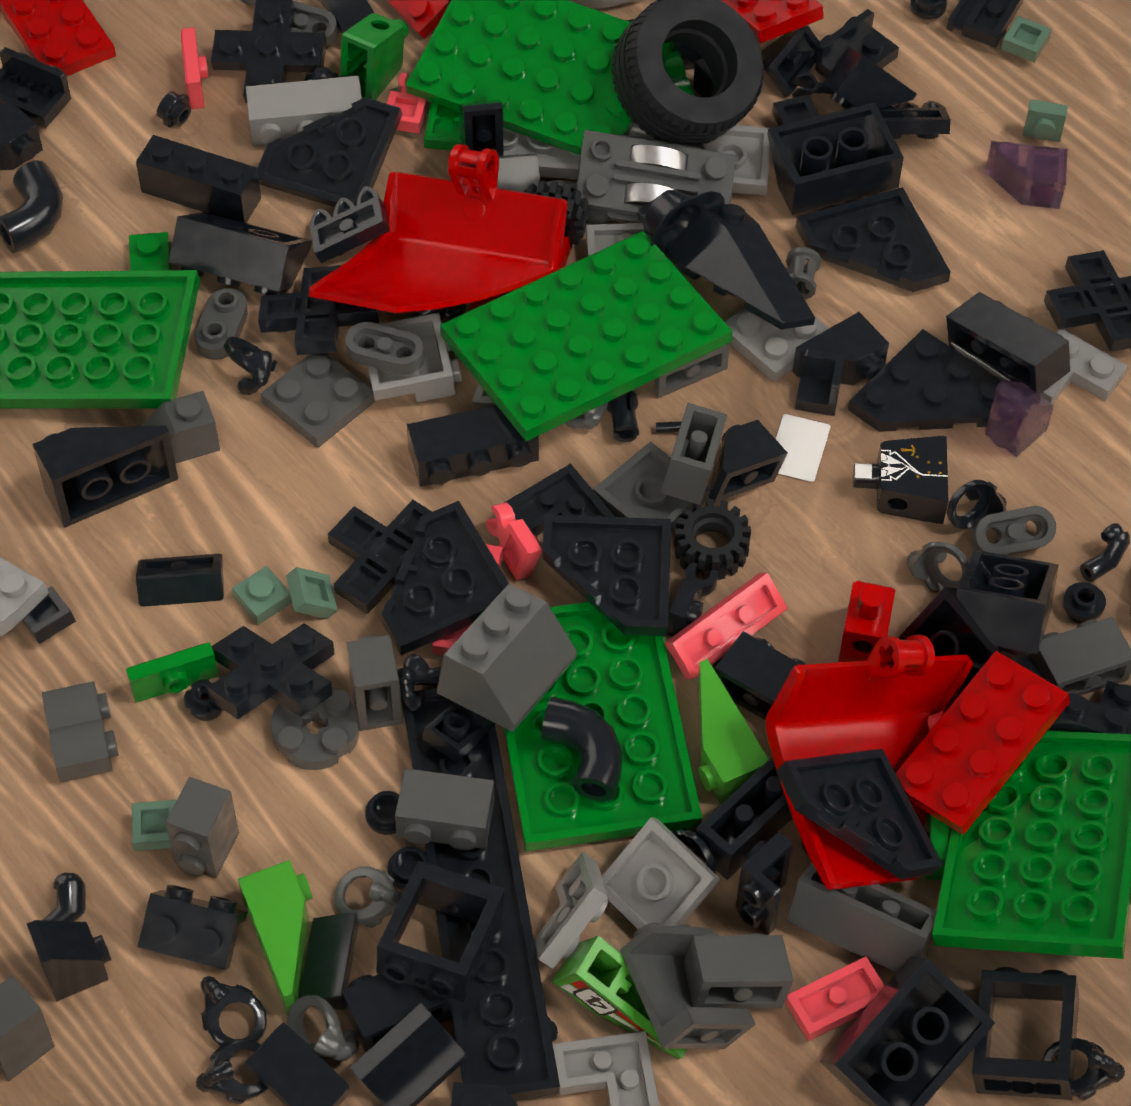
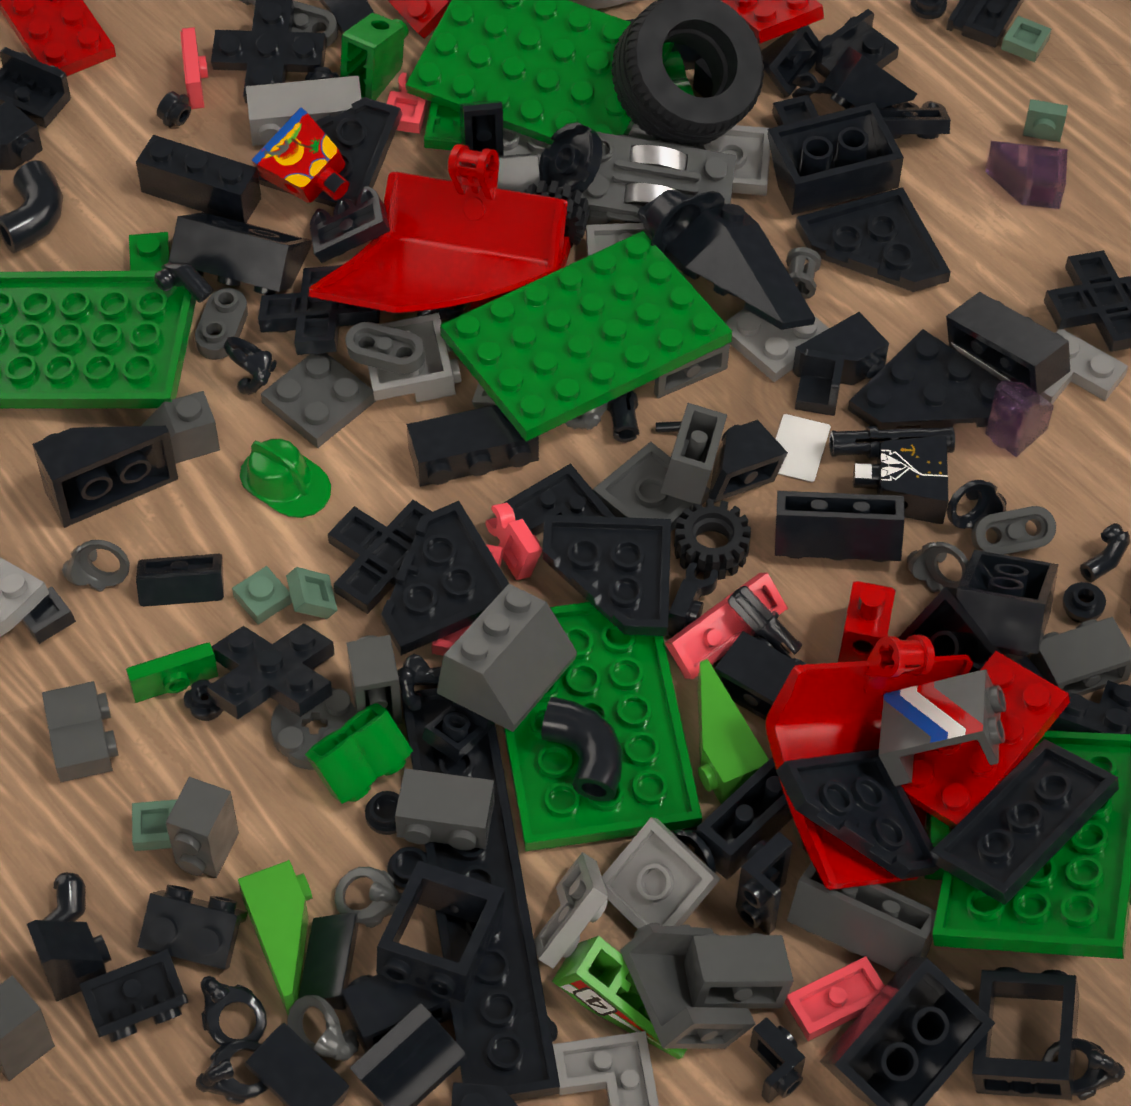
(81, 570): none -> dark grey piece
(134, 994): none -> black bracket
(183, 276): none -> black arm
(285, 479): none -> green piece
(302, 160): none -> torso
(359, 753): none -> green brick
(572, 157): none -> black tile
(763, 621): none -> black axle
(780, 1053): none -> black bracket
(839, 526): none -> black brick
(849, 441): none -> black pin
(938, 717): none -> dark grey panel
(1024, 821): none -> black plate

